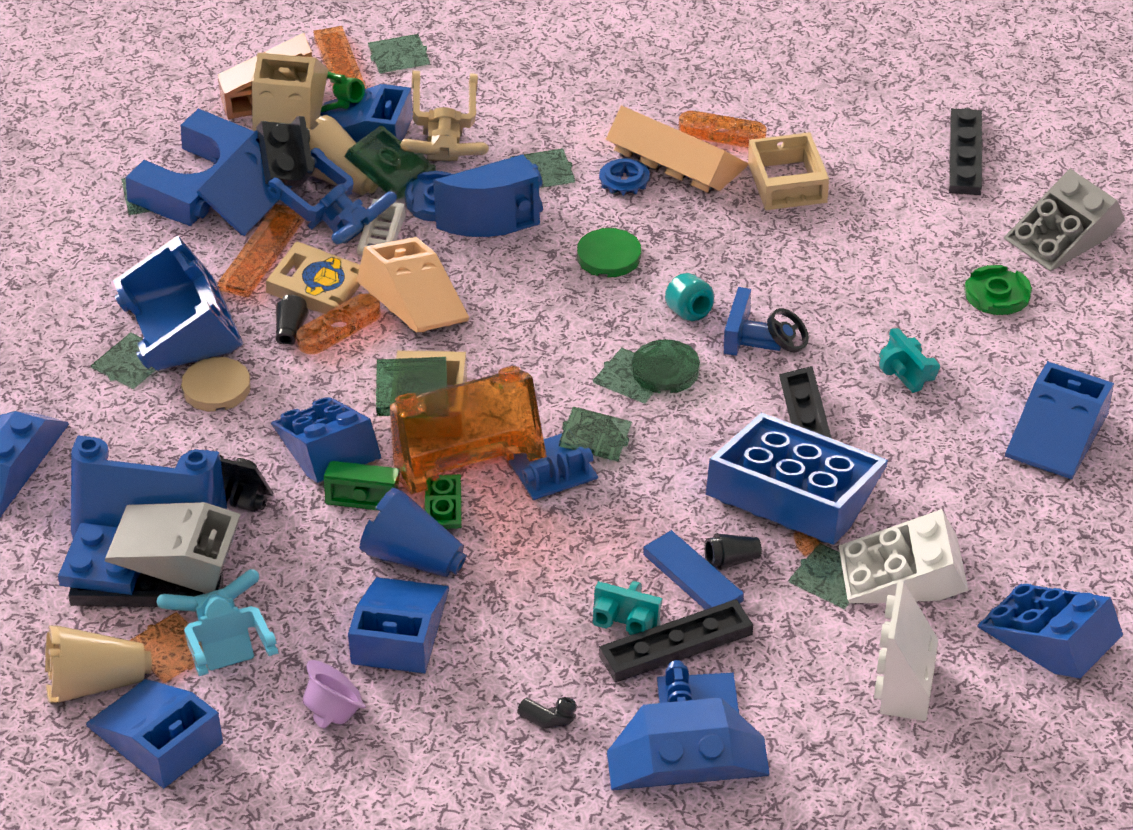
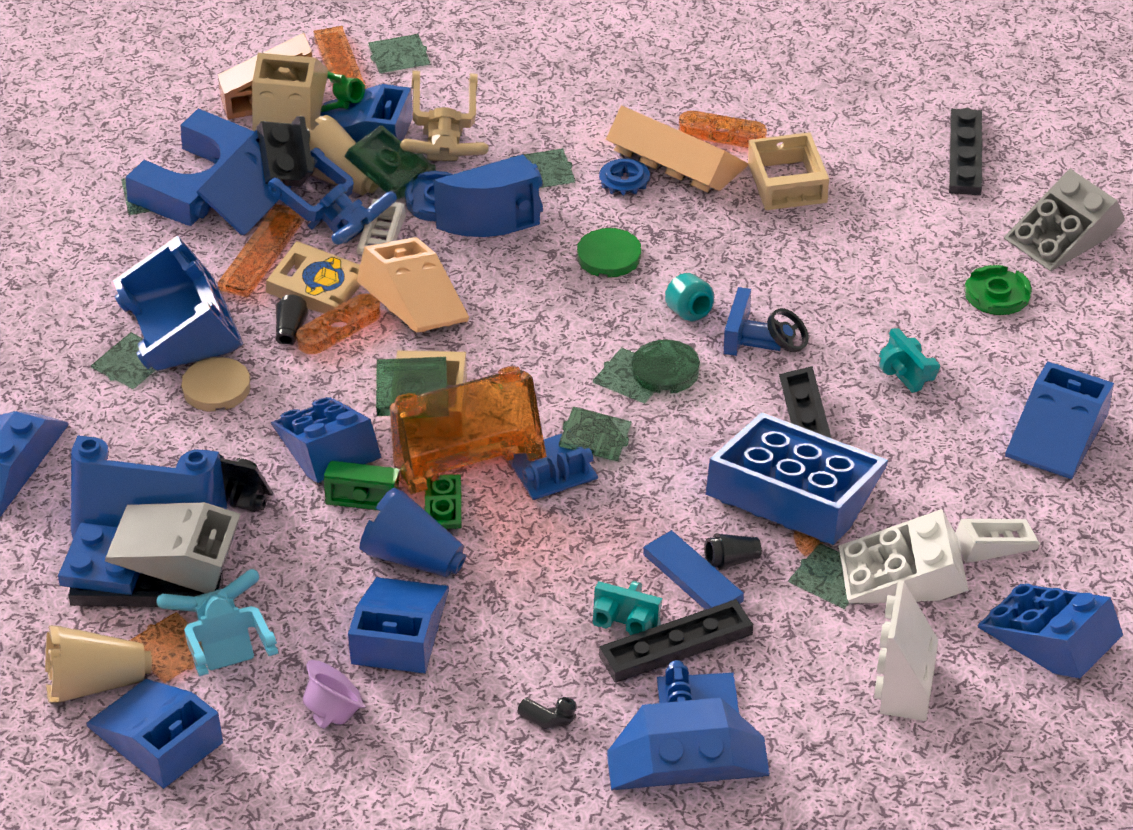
(981, 539): none -> white slope

